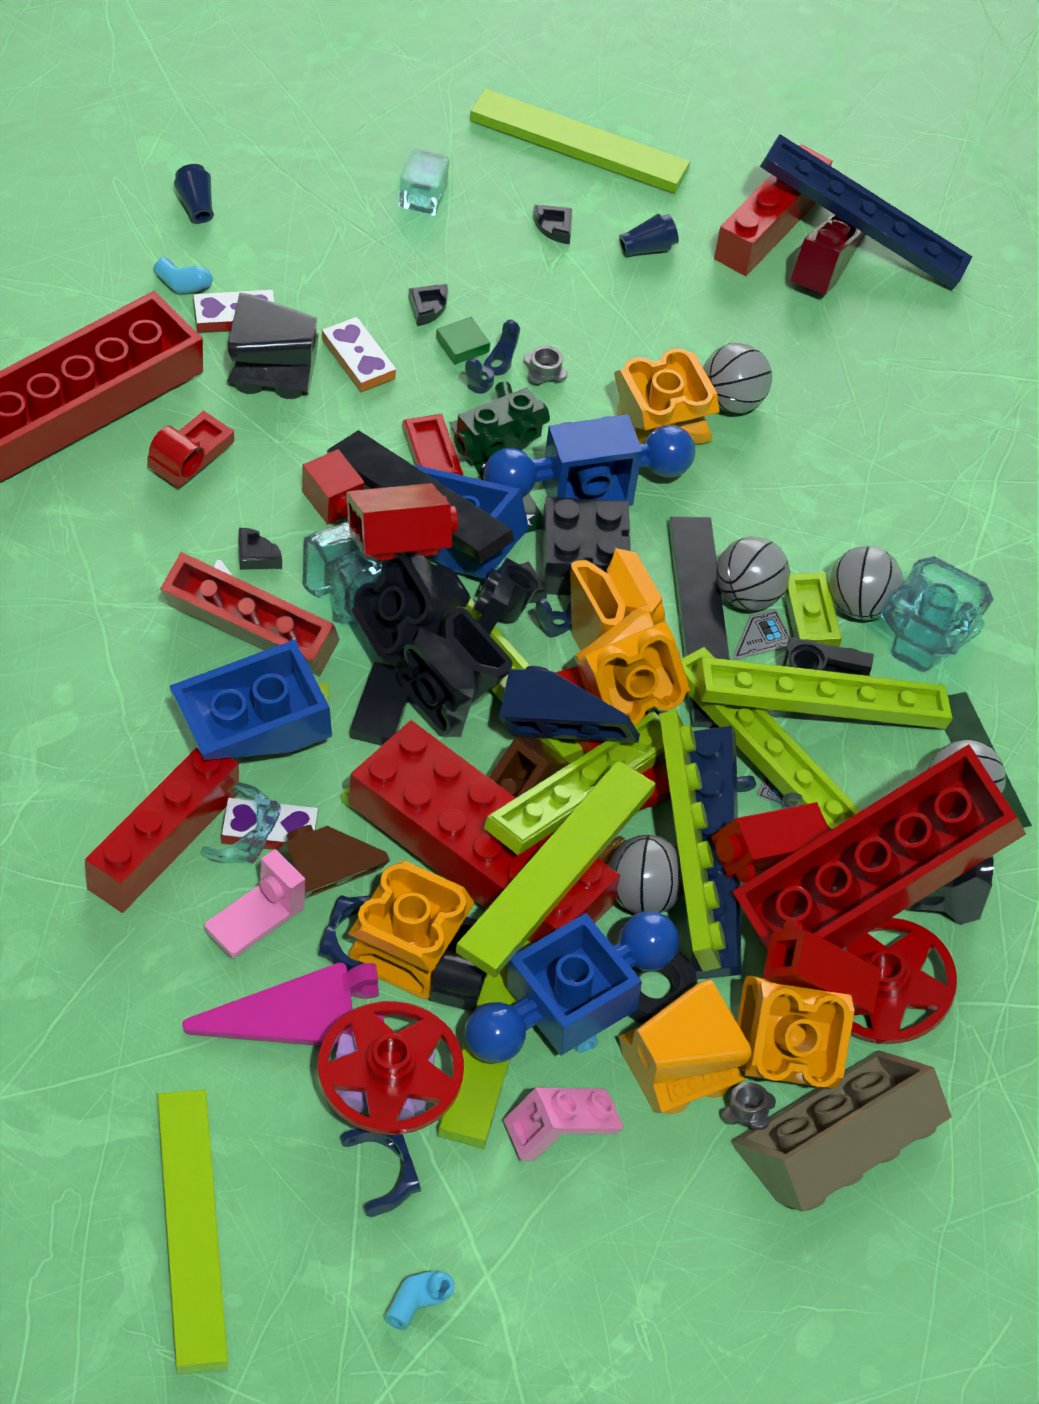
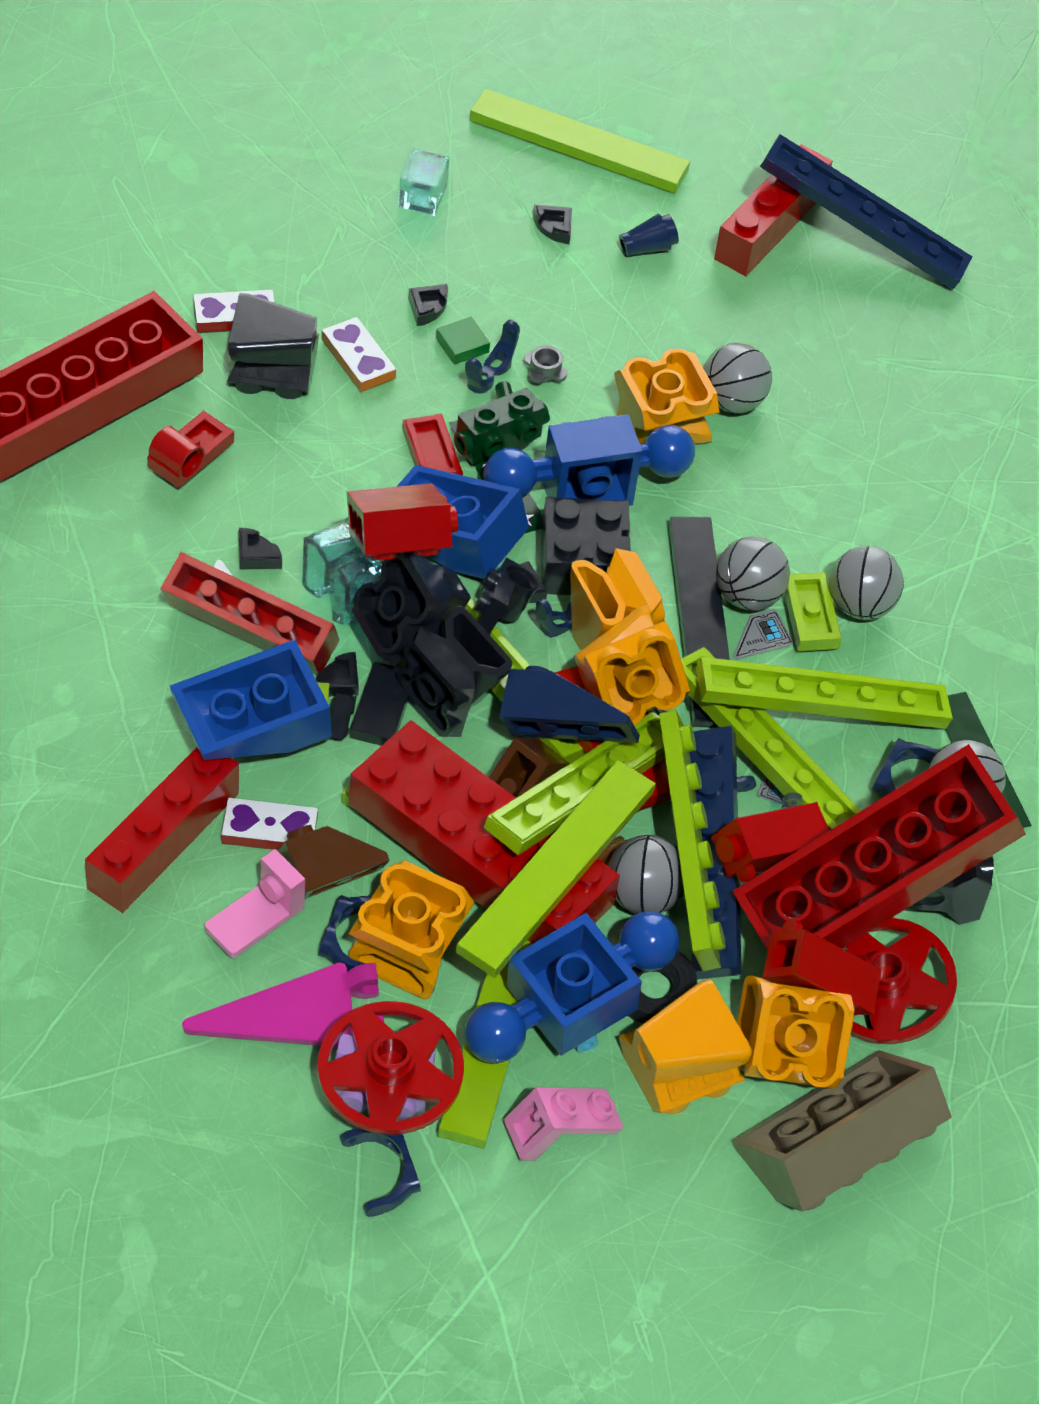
(184, 279): medium azure arm -> none
(192, 1232): lime tile -> none
(195, 191): dark blue cone -> none
(243, 850): clear light blue cap -> none
(327, 483): brick -> none
(341, 674): none -> black tile
(343, 708): none -> black tile
(381, 468): black tile -> none
(417, 1293): medium azure arm -> none
(455, 978): black plate -> none
(749, 1106): flat silver plate -> none
(824, 657): black plate -> none
(826, 254): dark red slope -> none
(901, 751): none -> dark blue cap
(935, 613): clear light blue piece -> none

